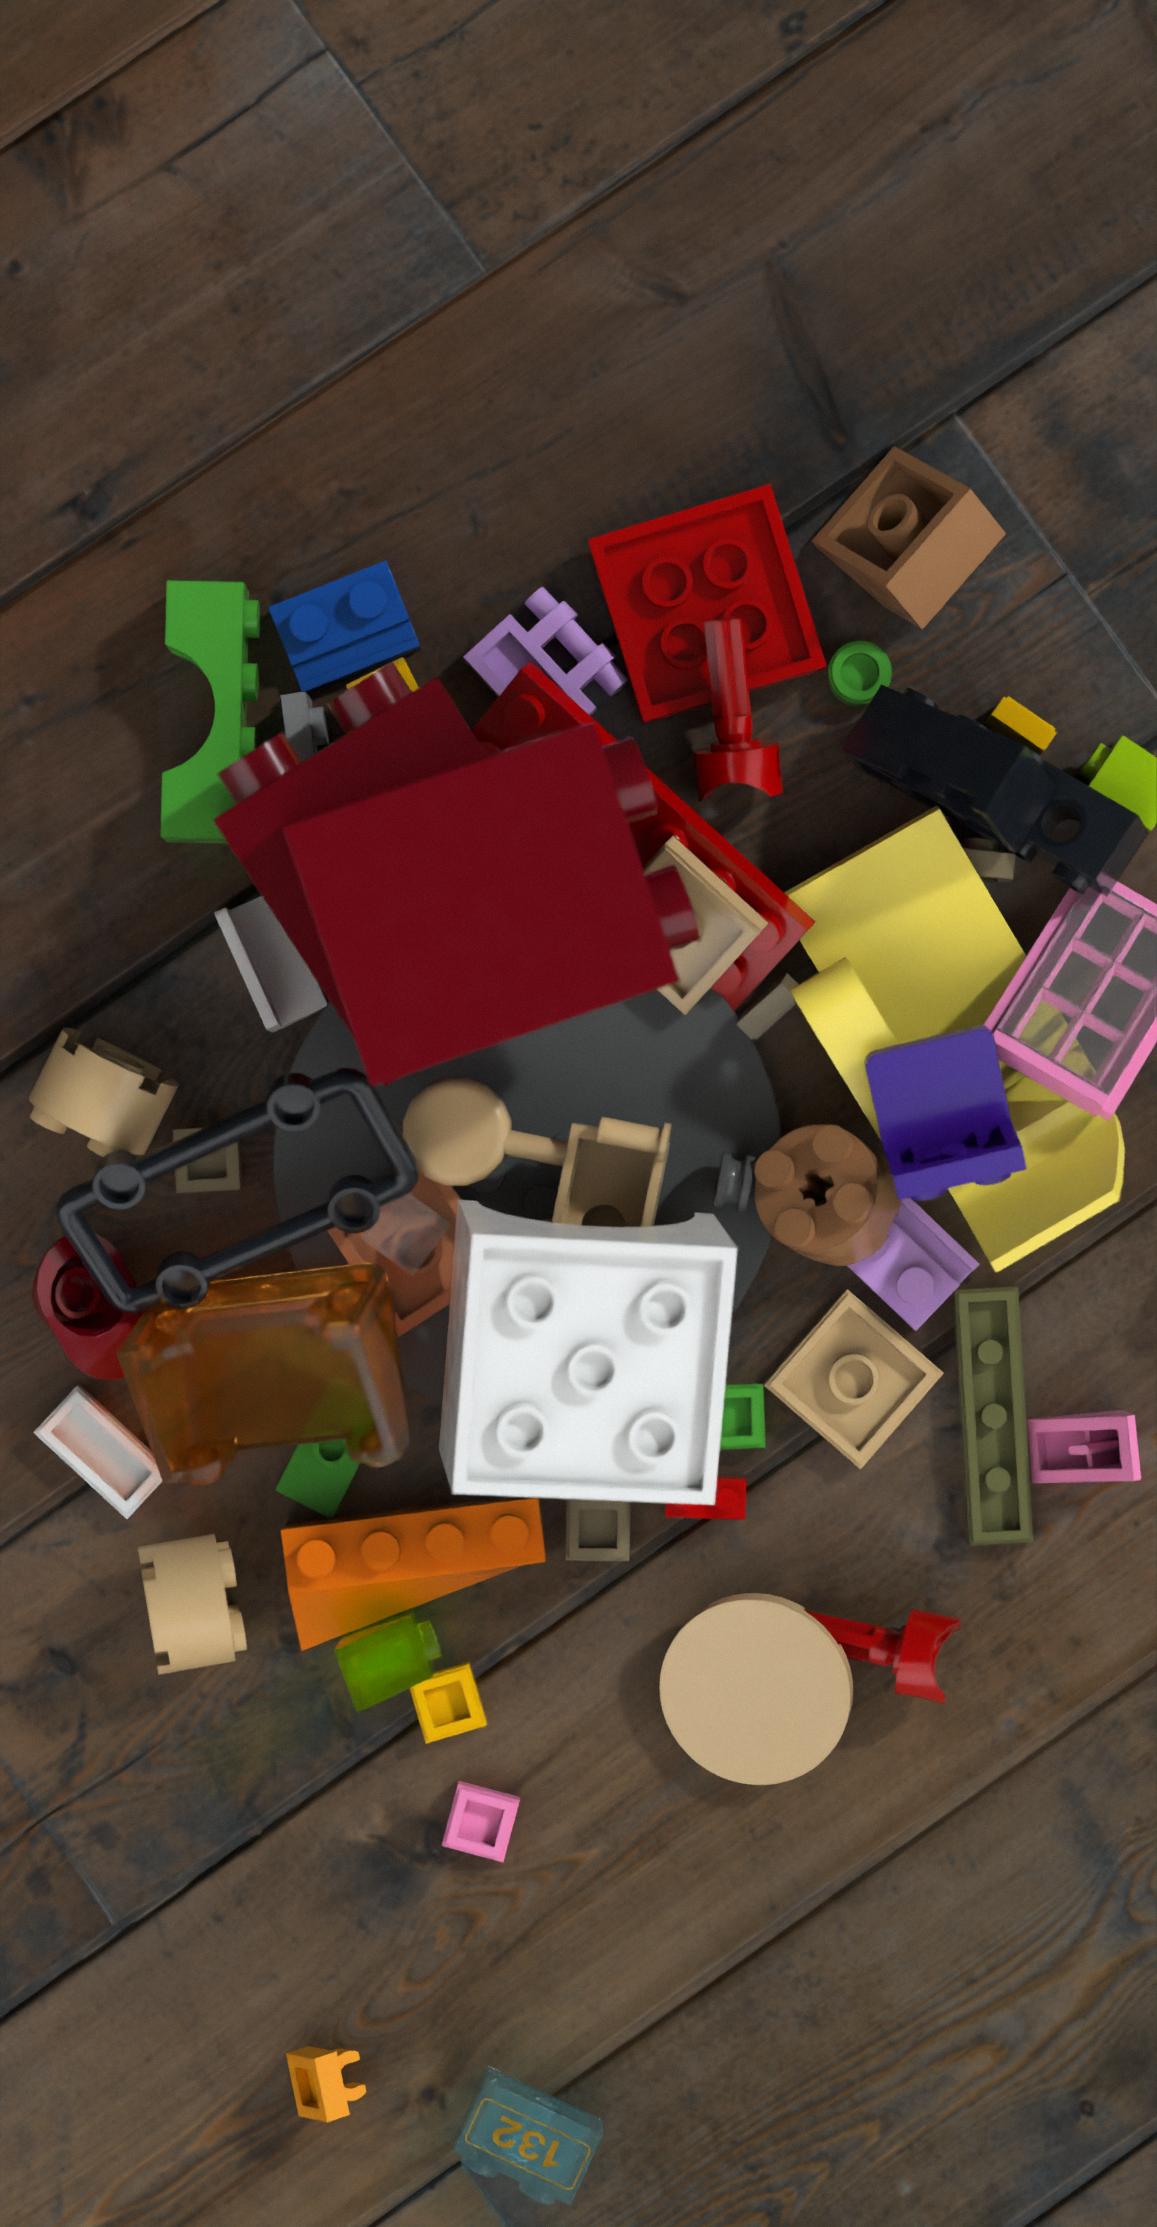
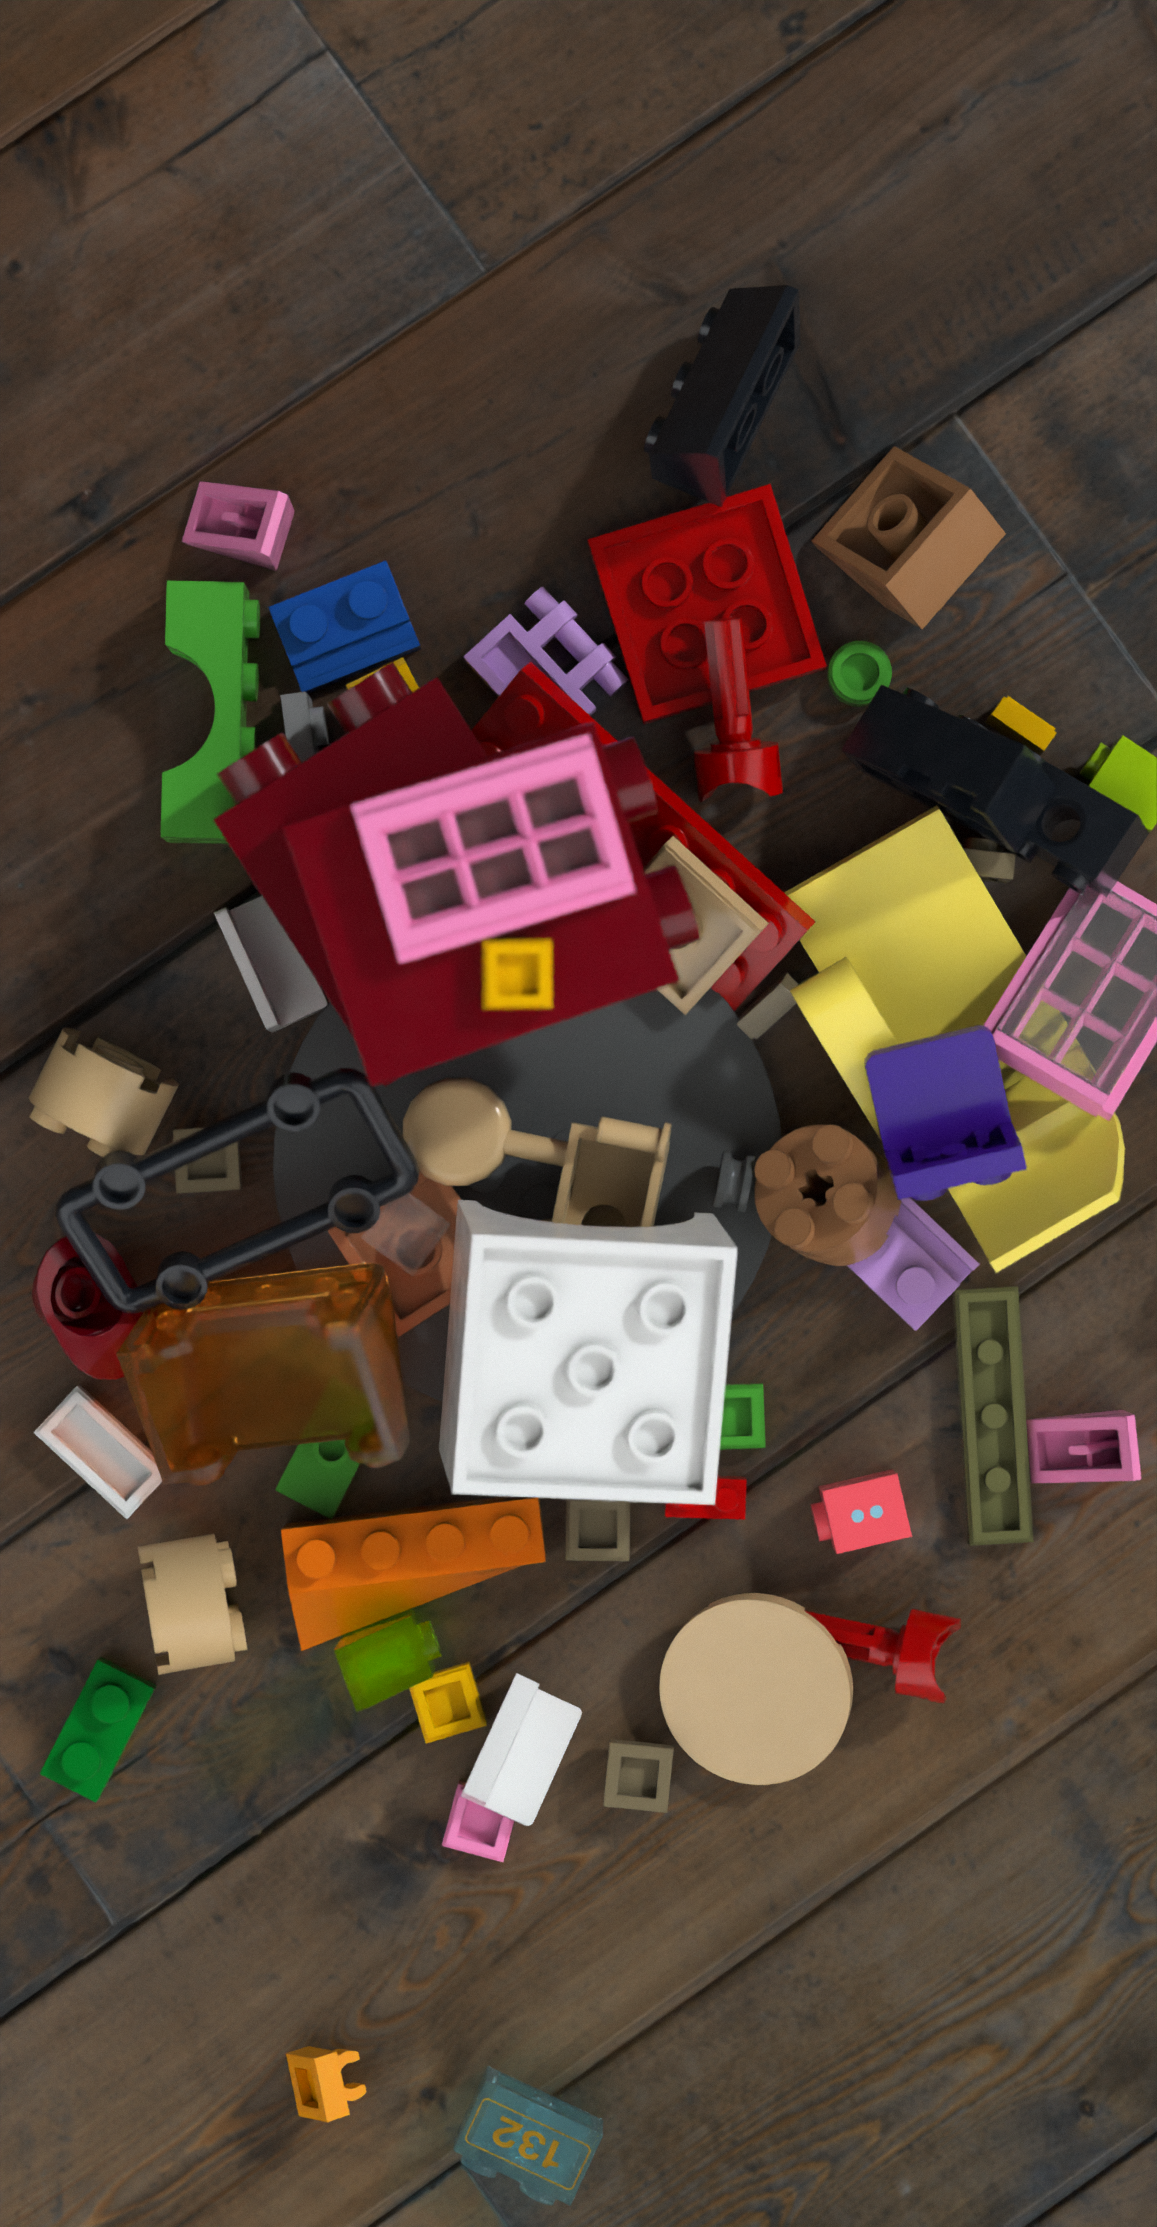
(98, 1729): none -> green plate
(240, 523): none -> bright pink slope
(493, 848): none -> bright pink piece
(517, 973): none -> yellow tile
(522, 1752): none -> white panel
(638, 1775): none -> dark tan plate
(725, 391): none -> black slope
(853, 1378): tan tile -> none
(861, 1512): none -> coral brick

